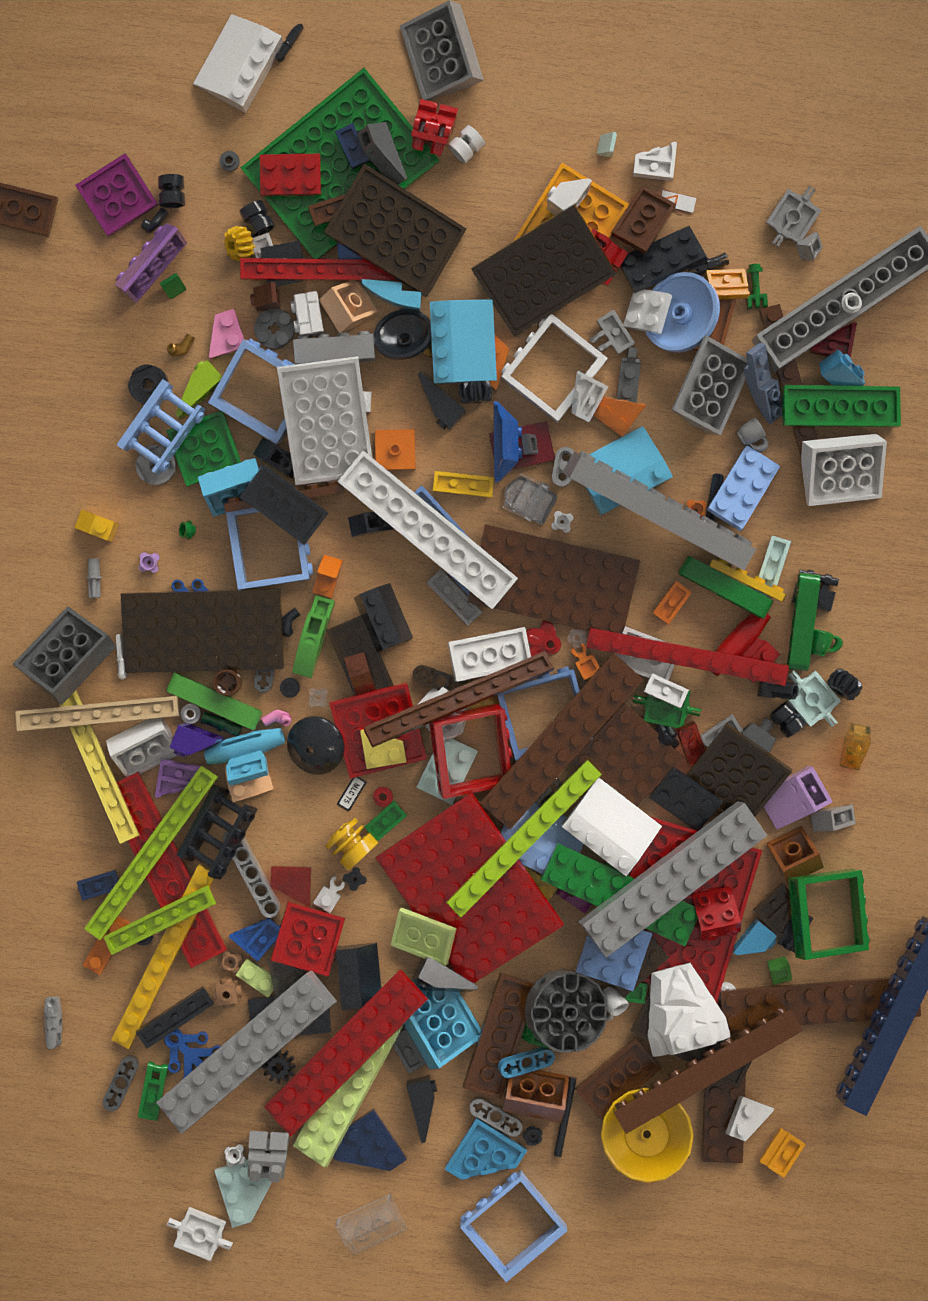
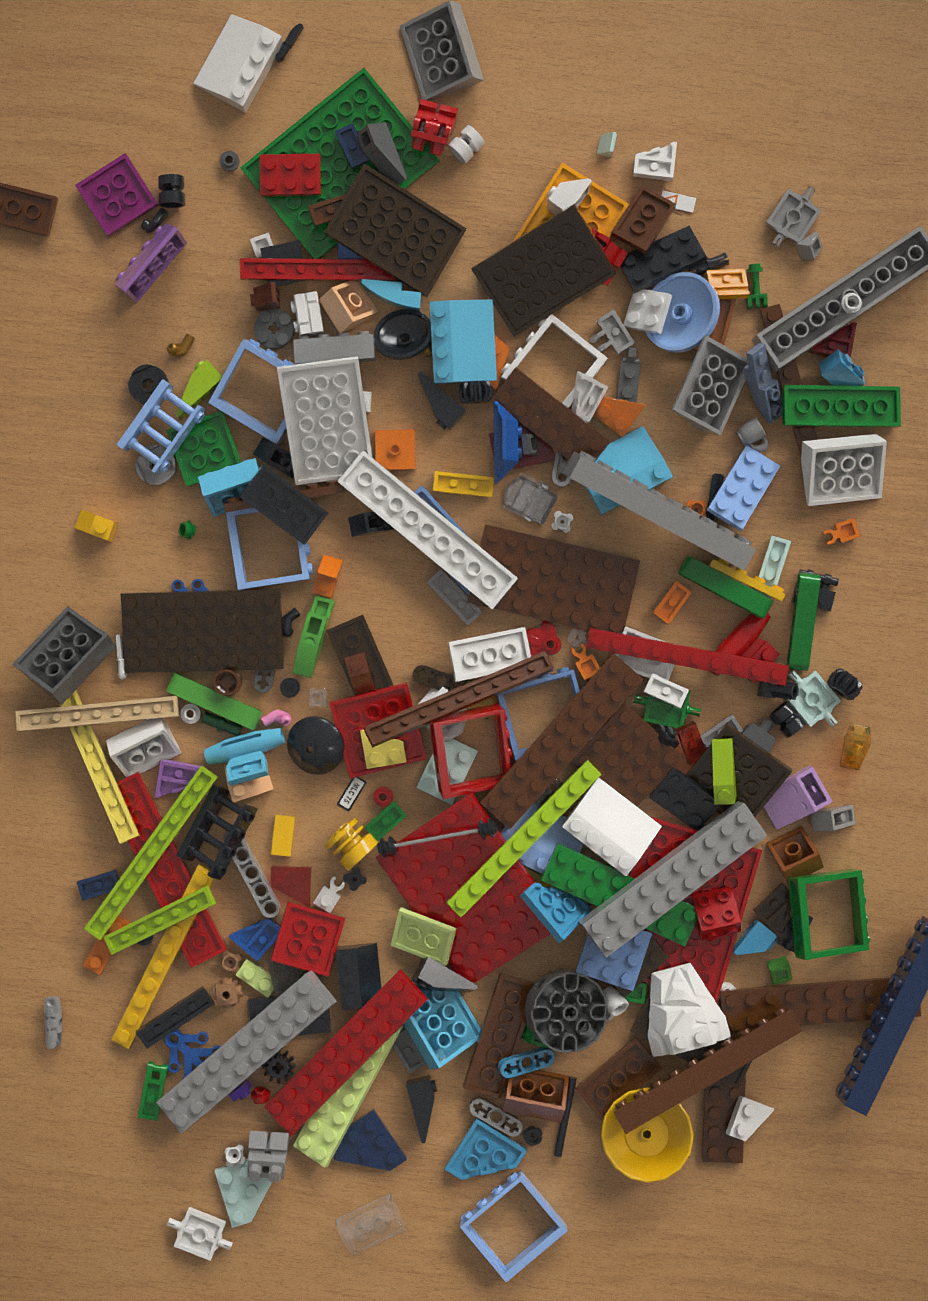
(94, 578): light grey axle -> none
(122, 1067): dark grey beam -> none
(144, 558): lavender plate -> none
(173, 286): green slope -> none
(192, 739): dark purple slope -> none
(225, 334): bright pink wing -> none
(238, 243): yellow gear -> none
(241, 1091): none -> dark purple plate
(255, 215): black wheel -> none
(260, 1095): none -> red plate
(283, 835): none -> yellow tile
(383, 617): black slope -> none
(390, 846): none -> black axle
(548, 417): none -> reddish brown plate
(555, 909): none -> dark azure plate
(723, 771): none -> lime slope
(782, 1152): light orange plate -> none
(822, 642): green piece -> none
(843, 531): none -> orange plate

